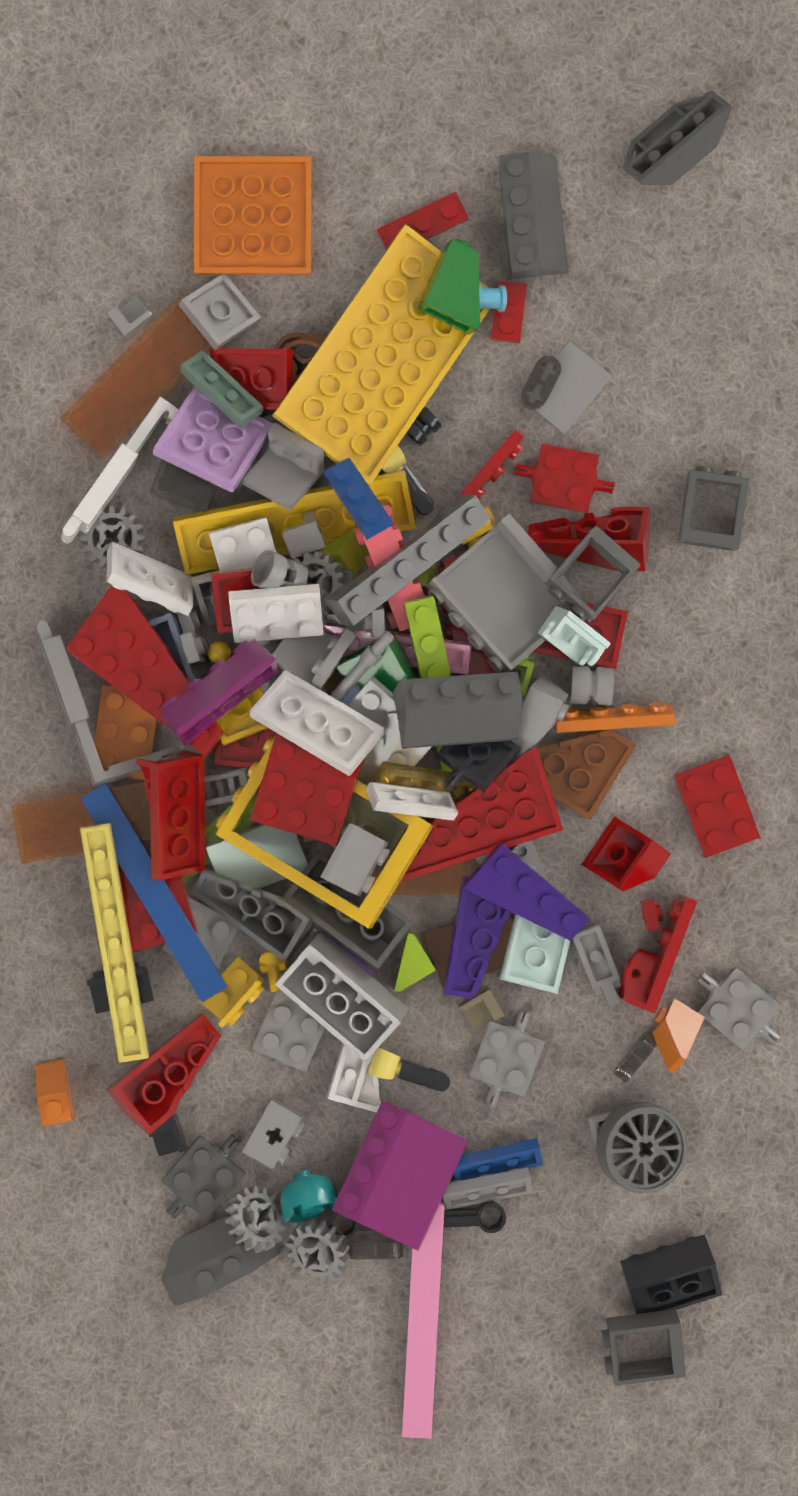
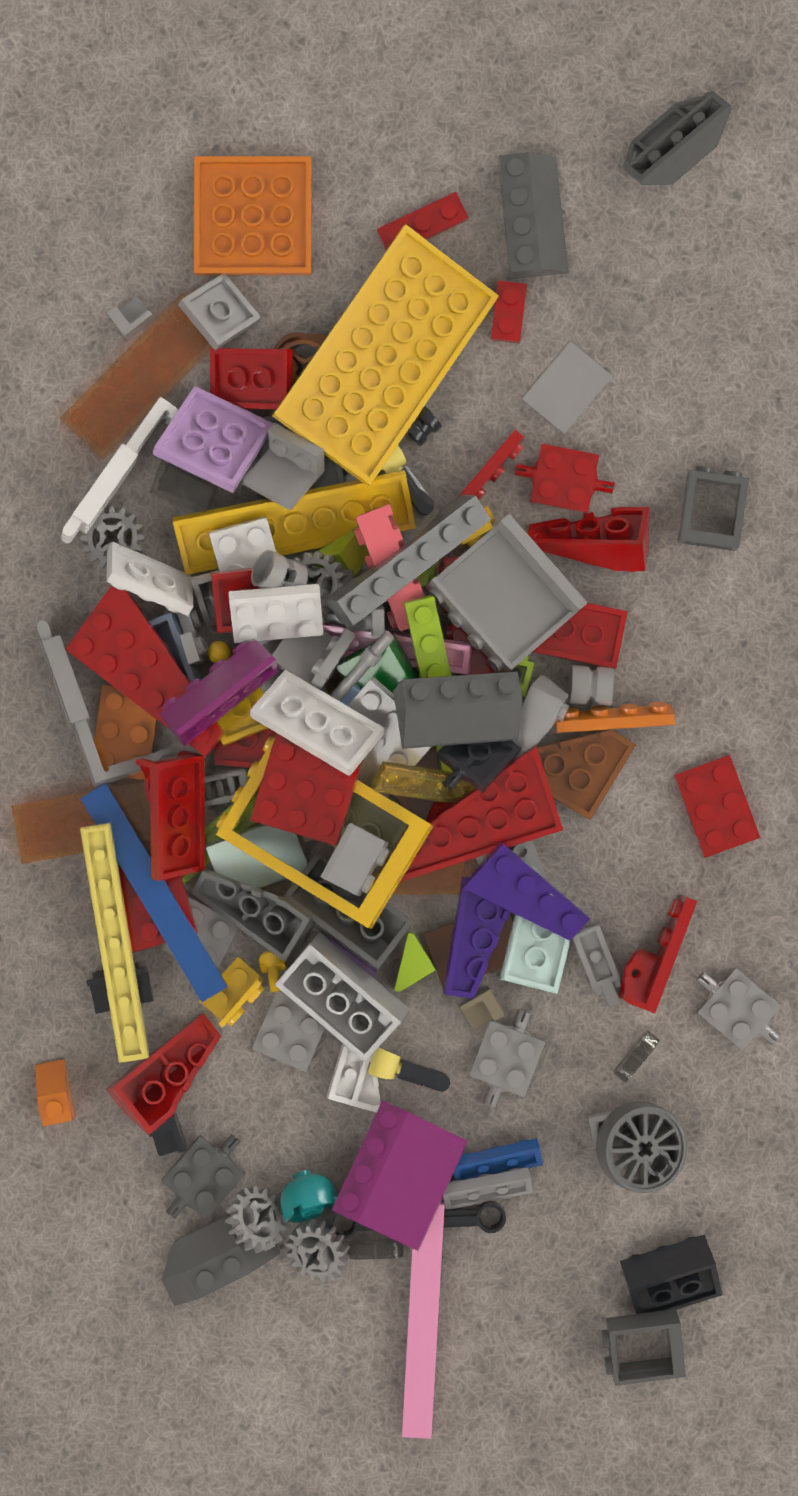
(221, 389): sand green plate -> none
(260, 1146): light grey brick -> none
(304, 537): light grey panel -> none
(358, 498): blue plate -> none
(411, 801): white tile -> none
(454, 288): green slope -> none
(493, 298): medium azure bush -> none
(534, 379): clear smoke beam -> none
(573, 637): light aqua hinge -> none
(608, 550): dark grey window -> none
(625, 856): red slope -> none
(652, 914): red plate -> none
(676, 1032): slope -> none

